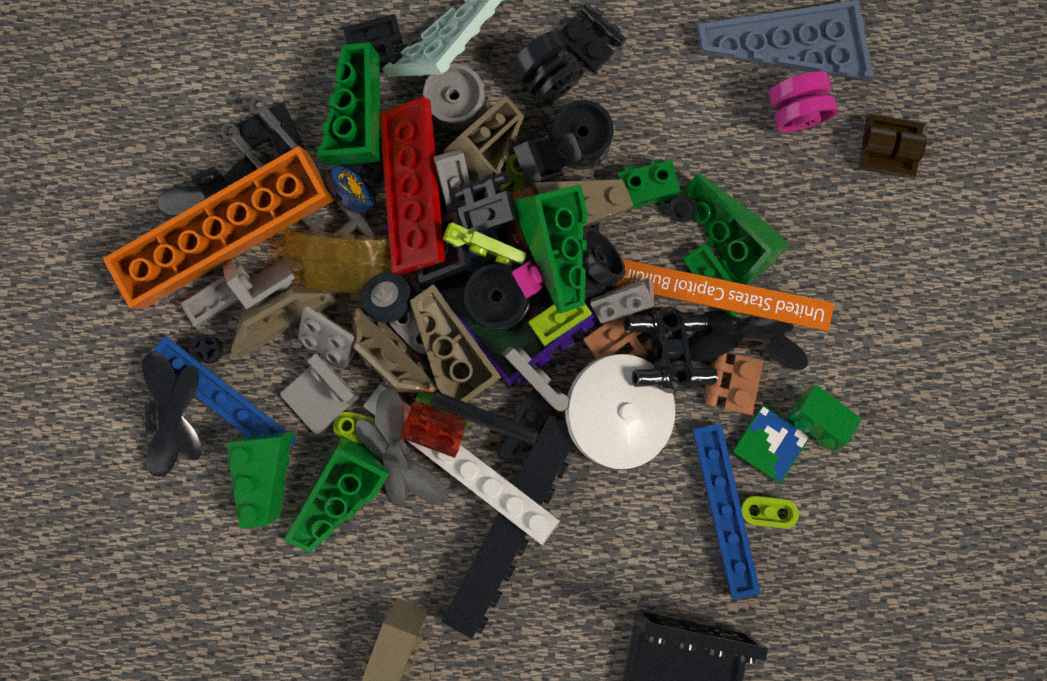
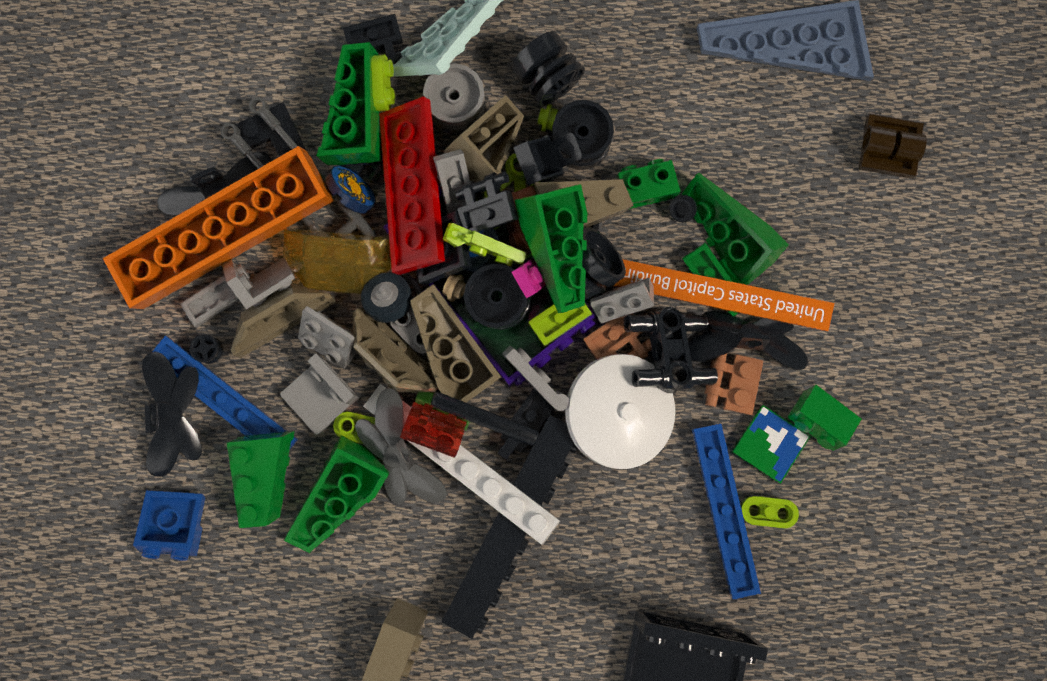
(170, 525): none -> blue plate
(382, 91): none -> lime plate
(454, 287): none -> tan plate
(547, 117): none -> lime plate
(585, 43): black plate -> none
(803, 101): dark pink wheel -> none

